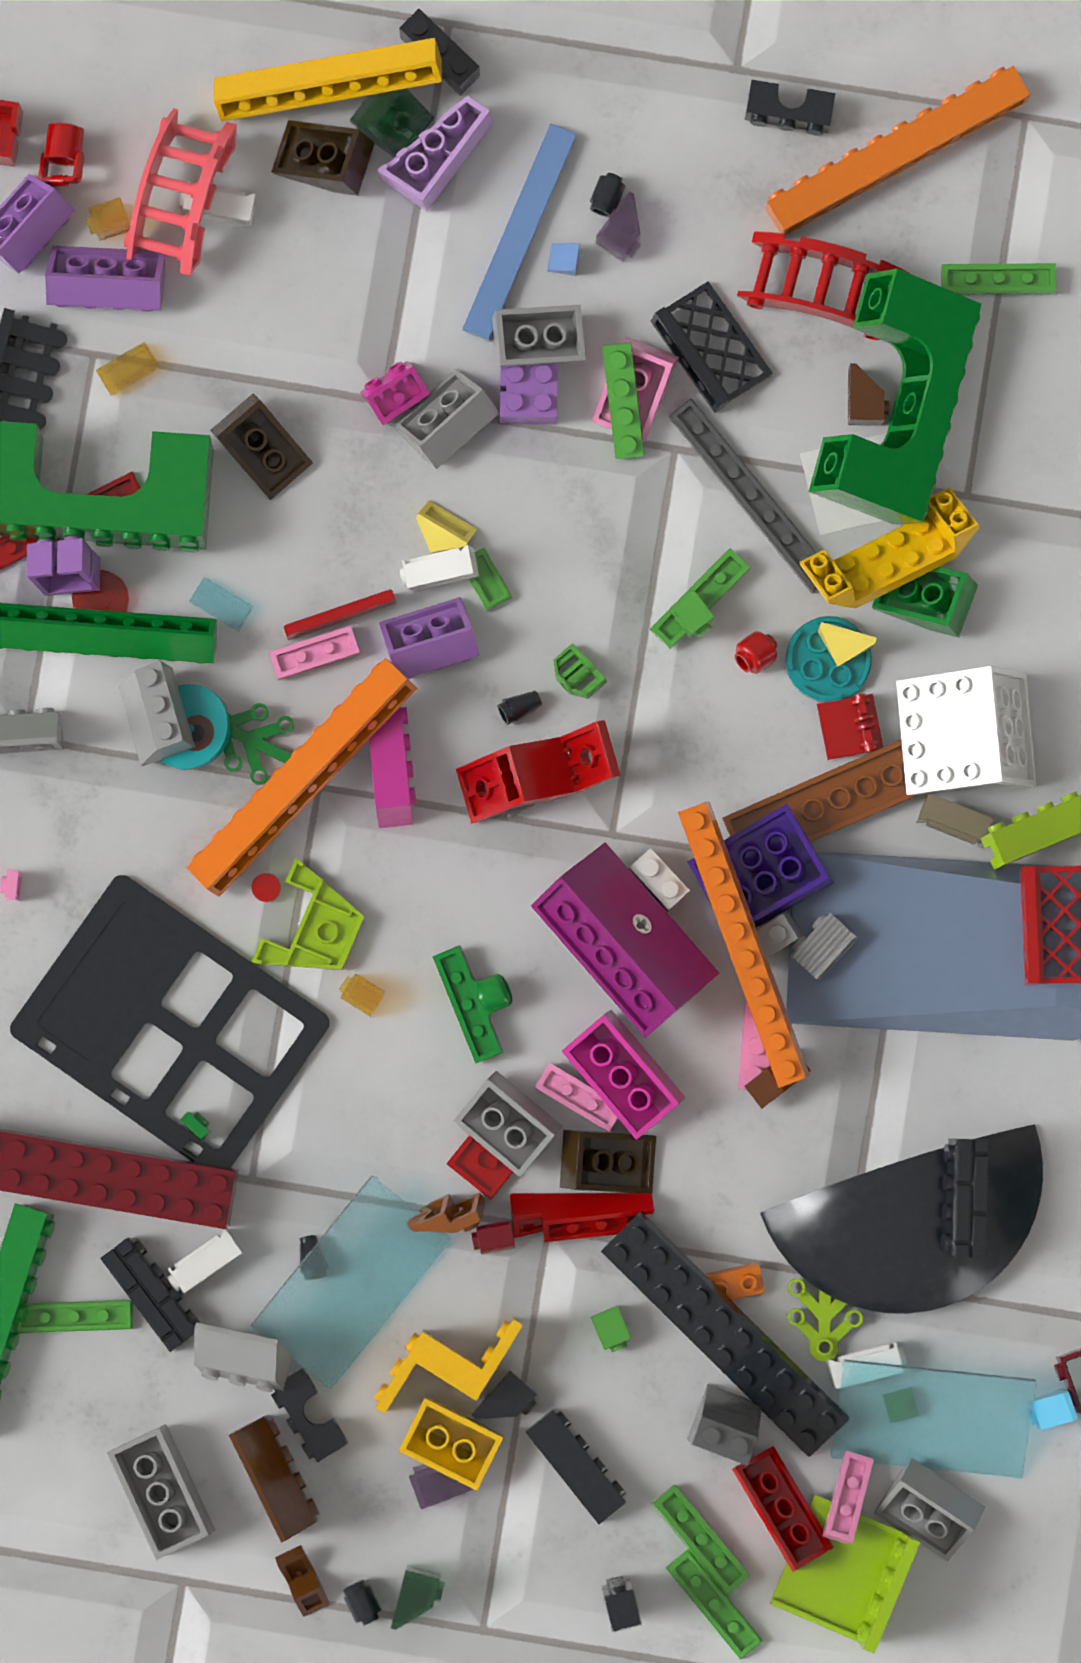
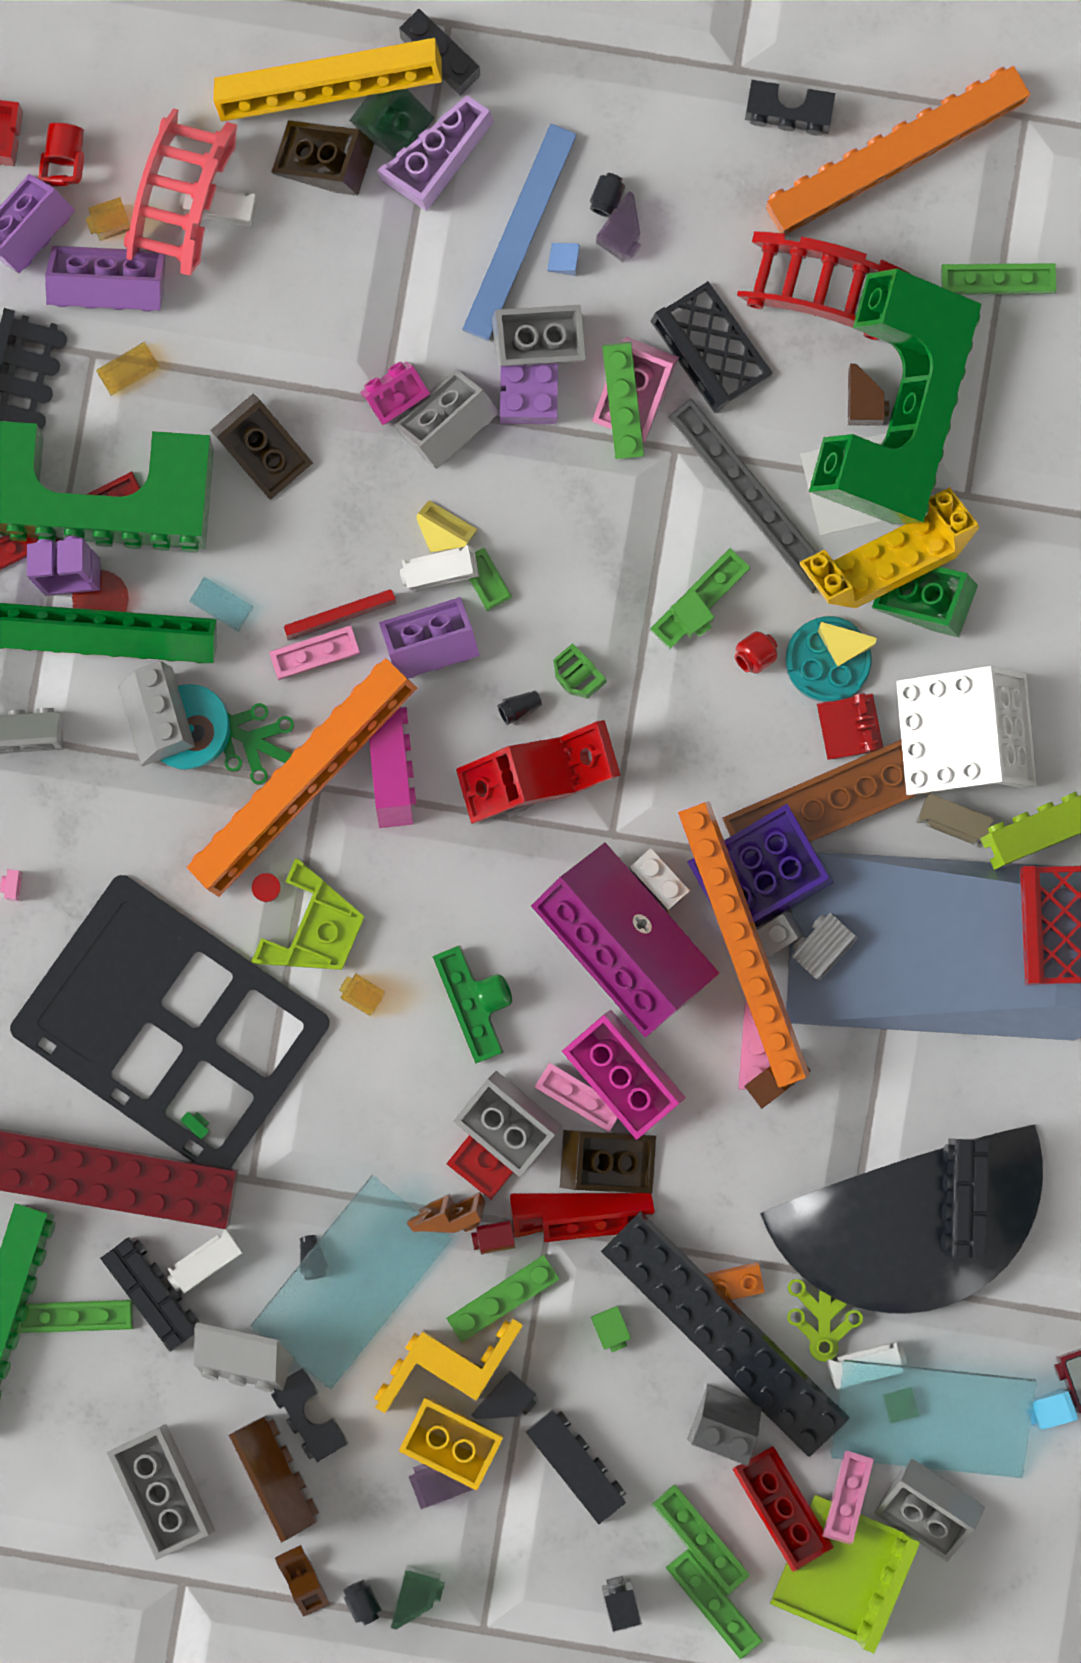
(502, 1298): none -> bright green plate

